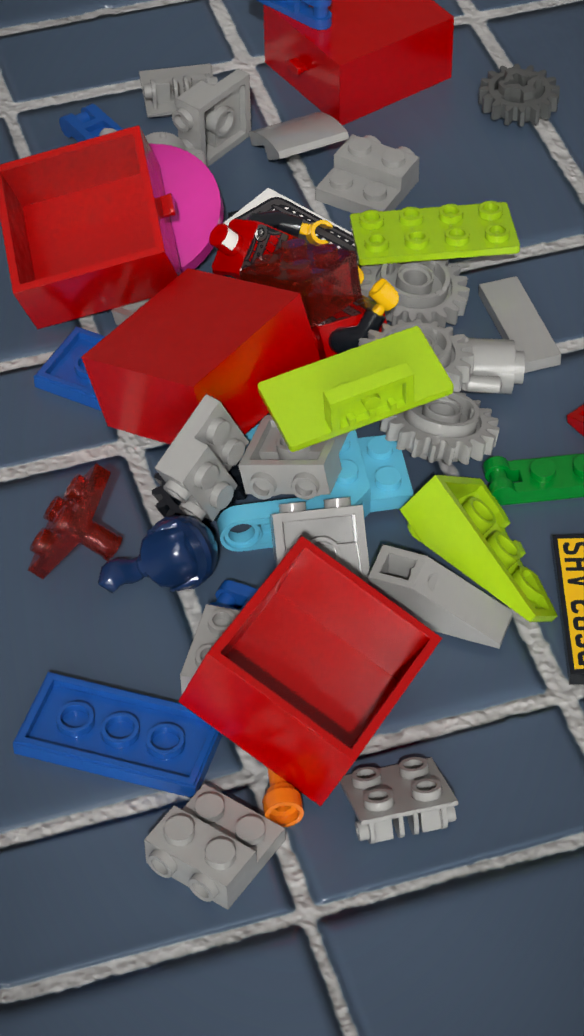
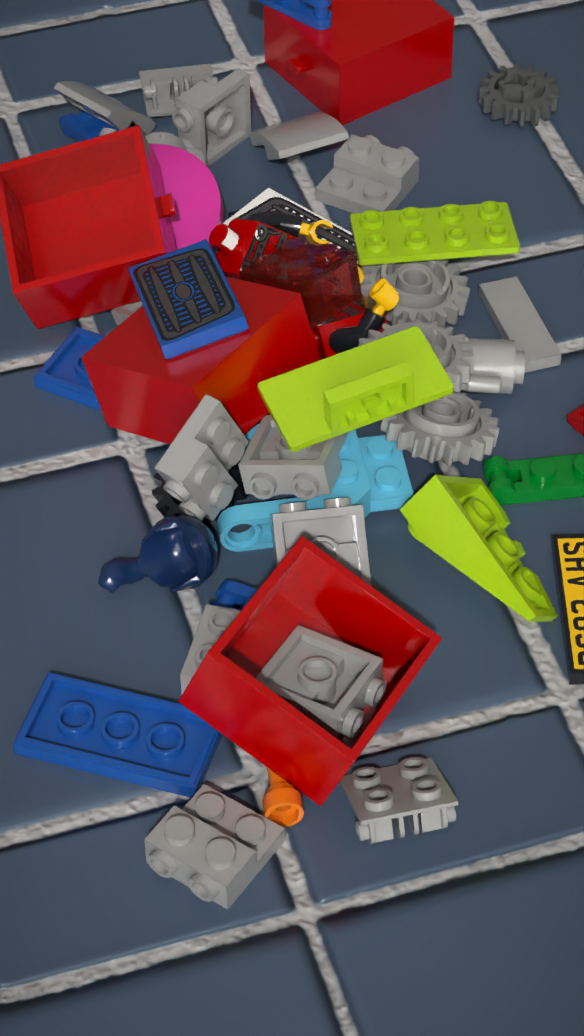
(72, 524): clear red plate -> none
(103, 106): none -> light grey slope
(187, 299): none -> tile
(325, 680): none -> light grey plate
(439, 597): light grey slope -> none

